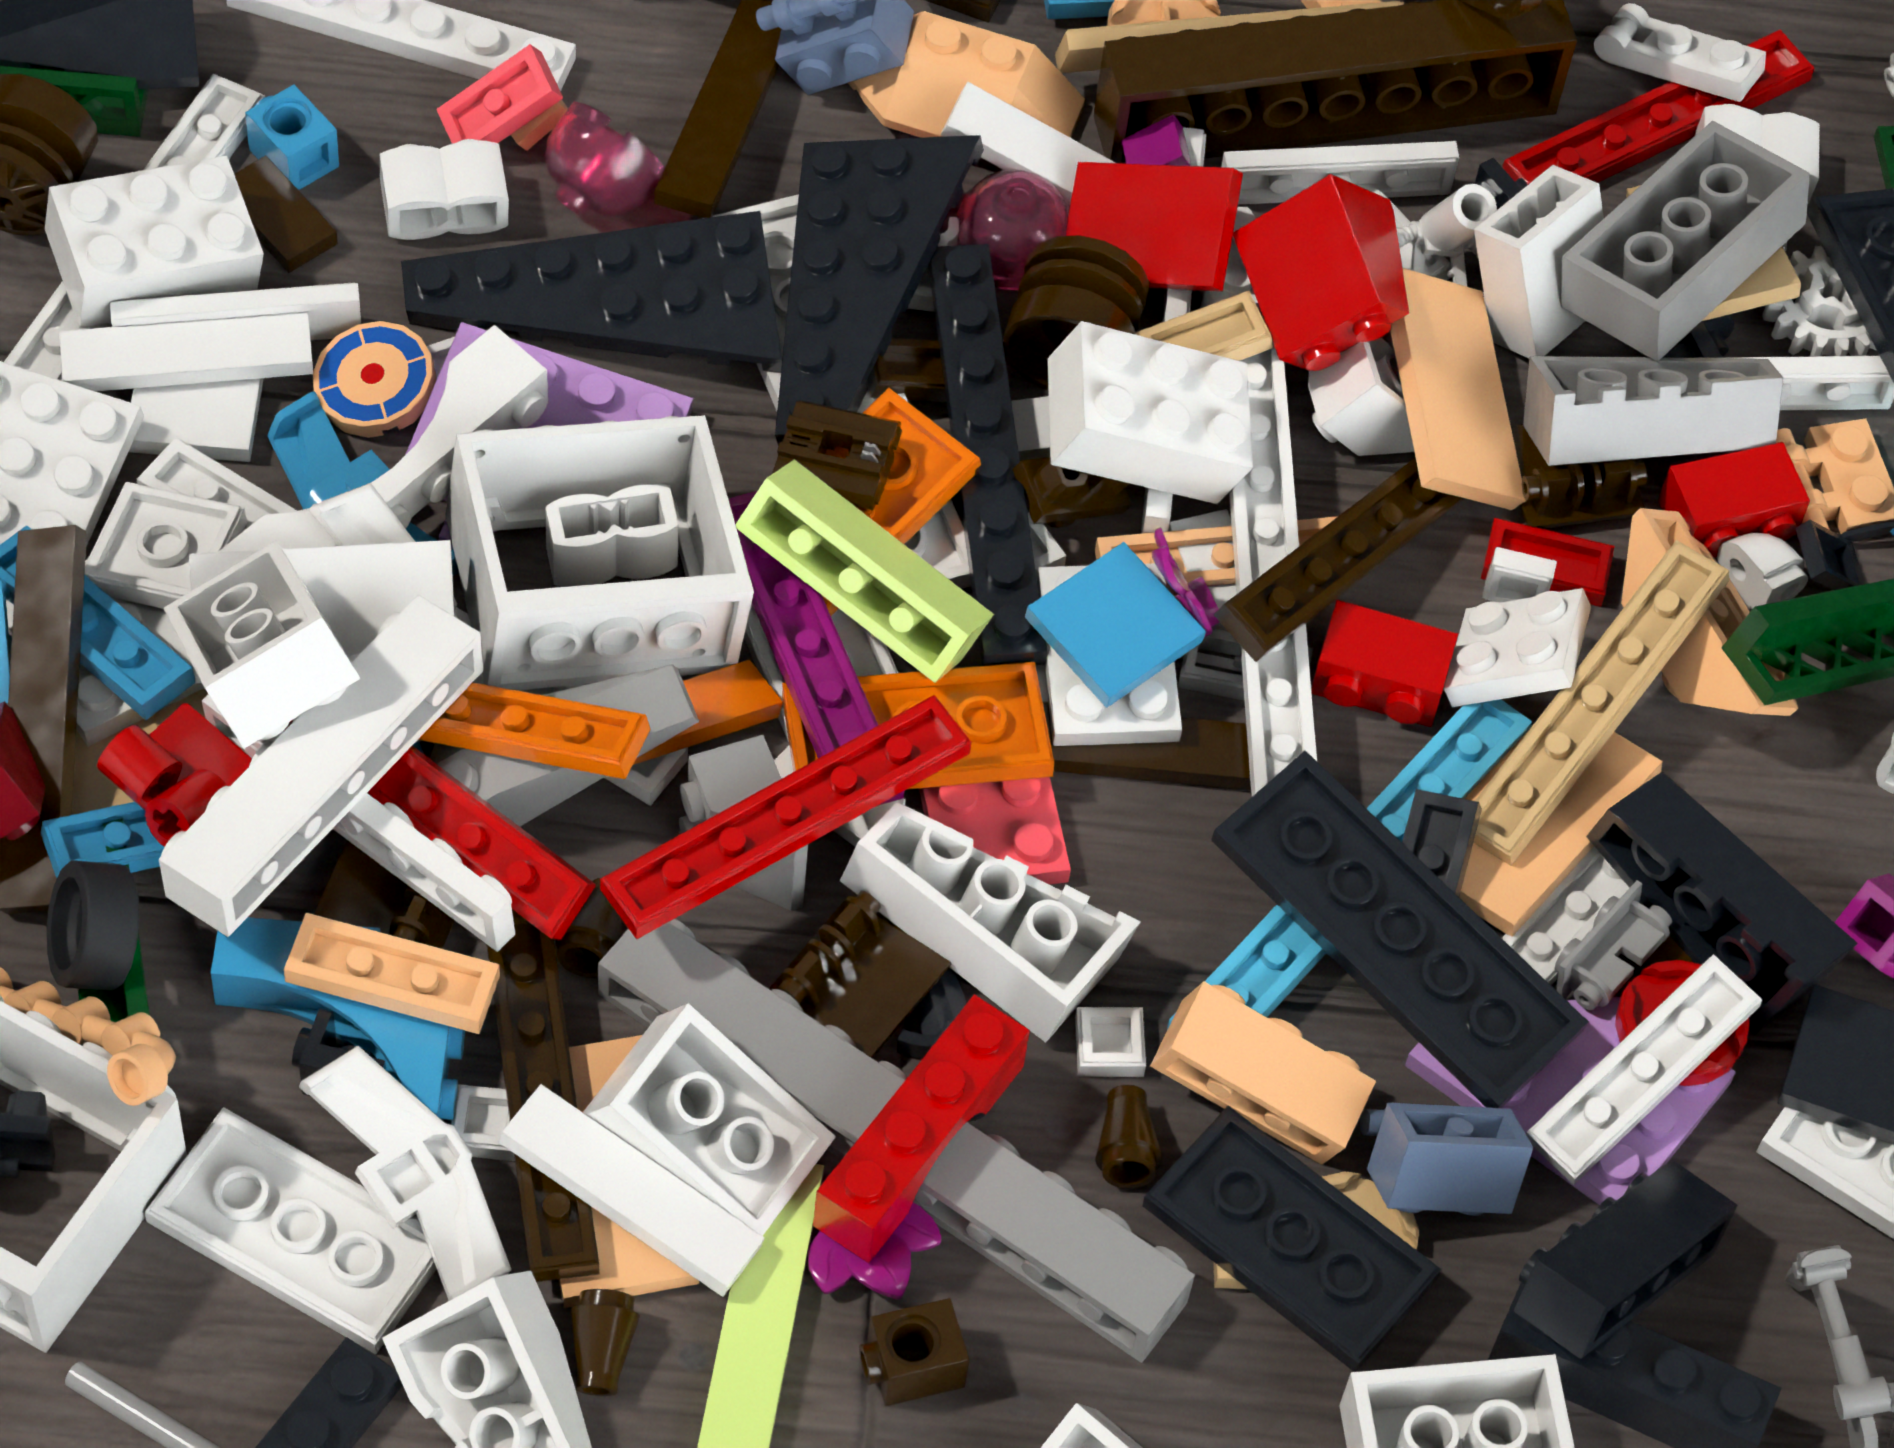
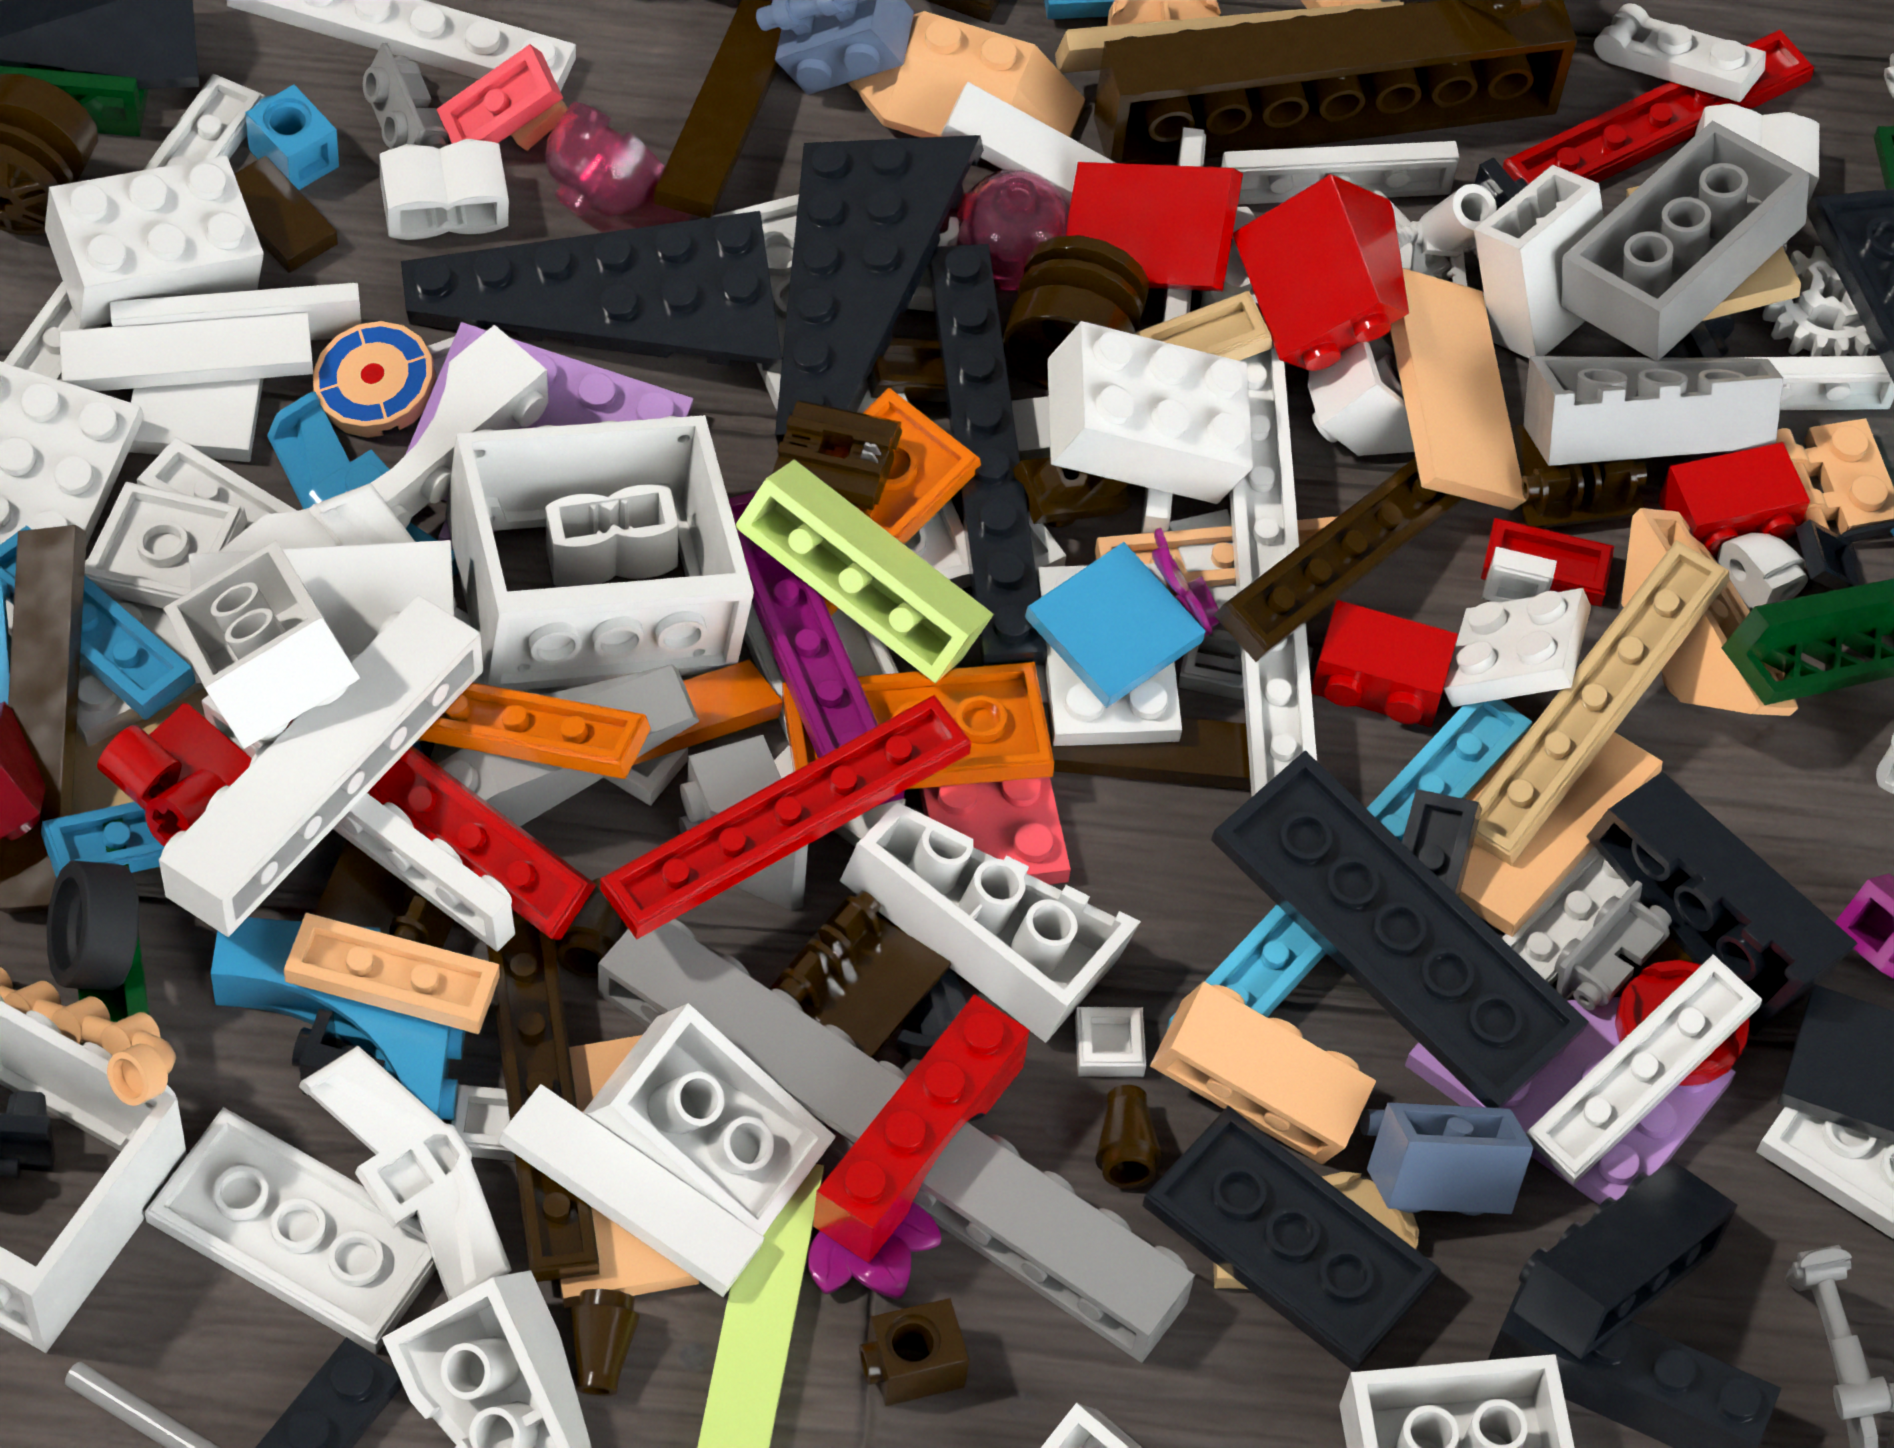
(394, 92): none -> light grey hinge
(1158, 145): magenta tile -> none

